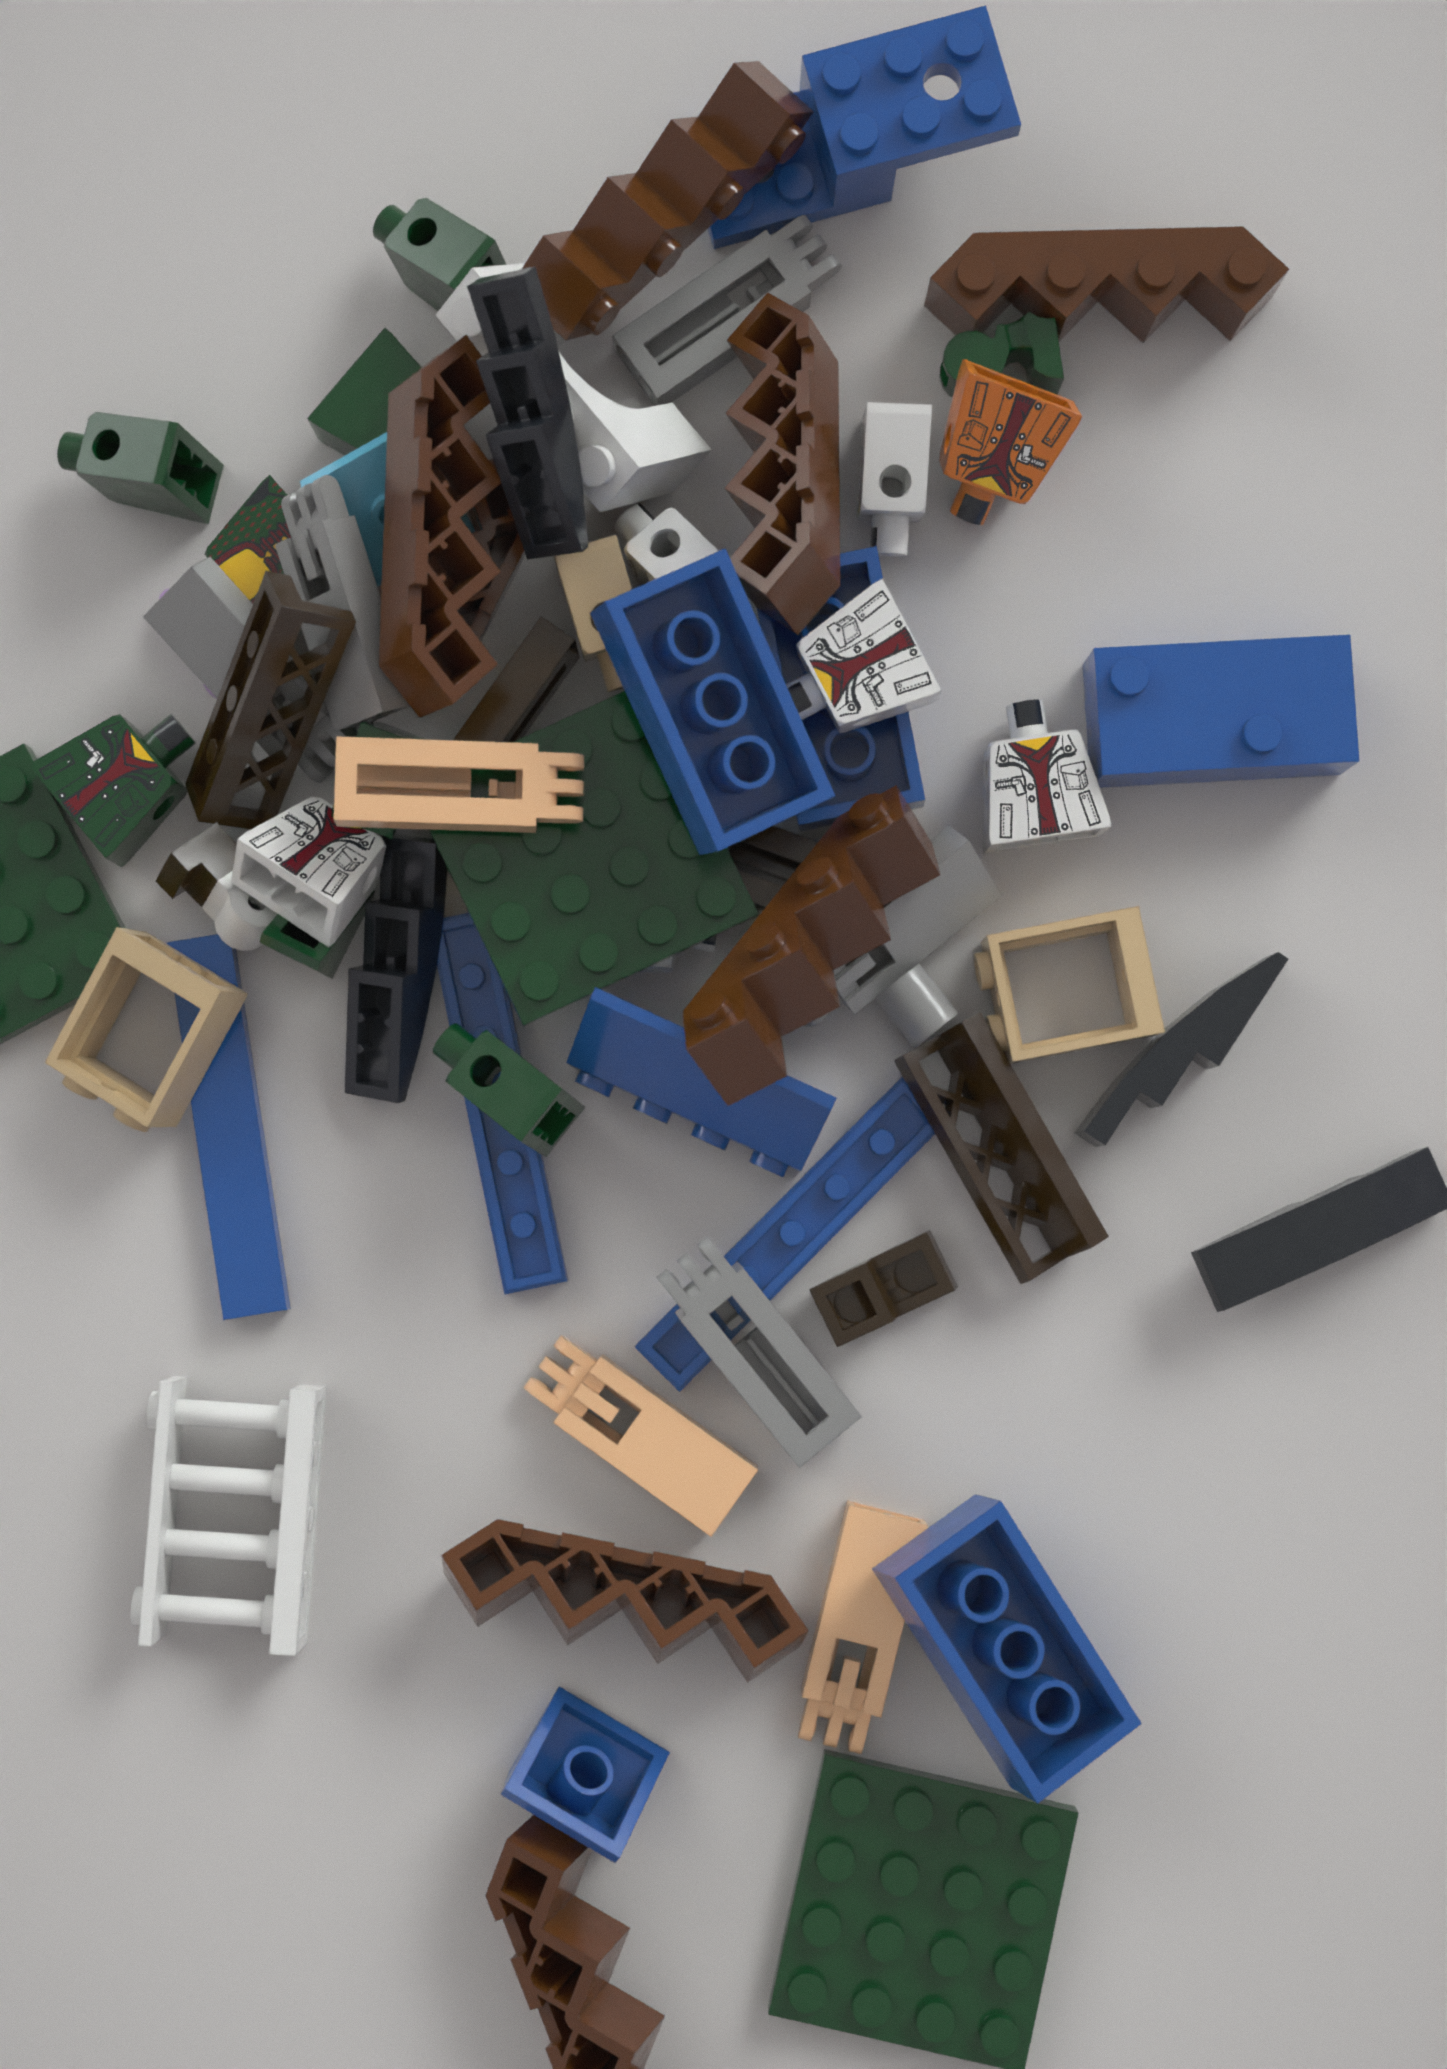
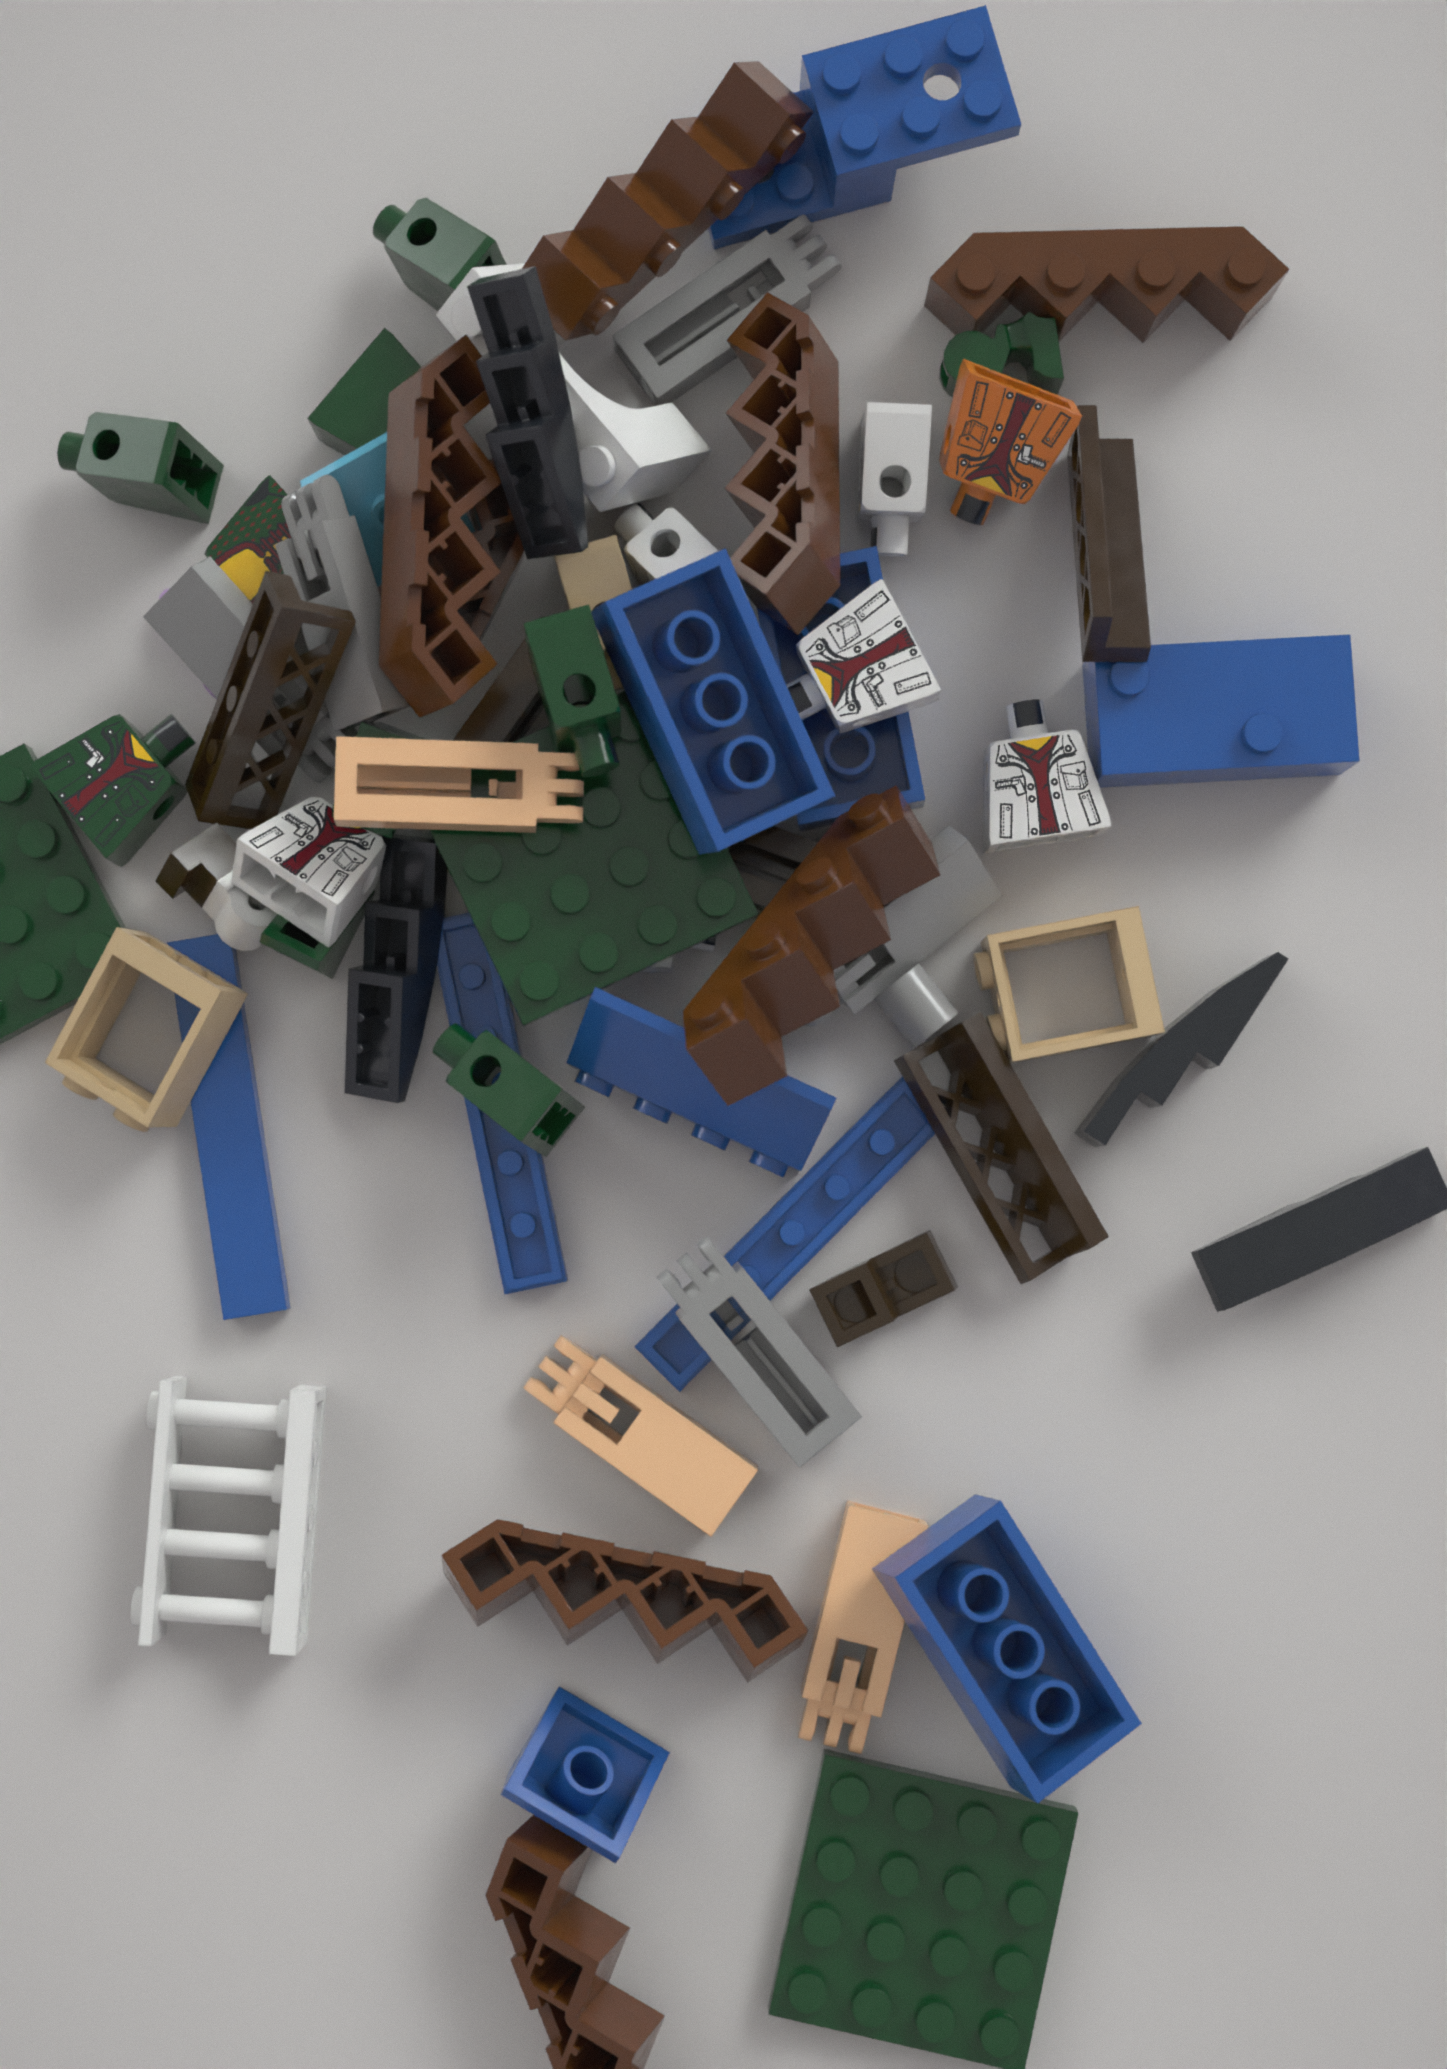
(570, 672): none -> dark green torso
(1107, 545): none -> dark brown fence

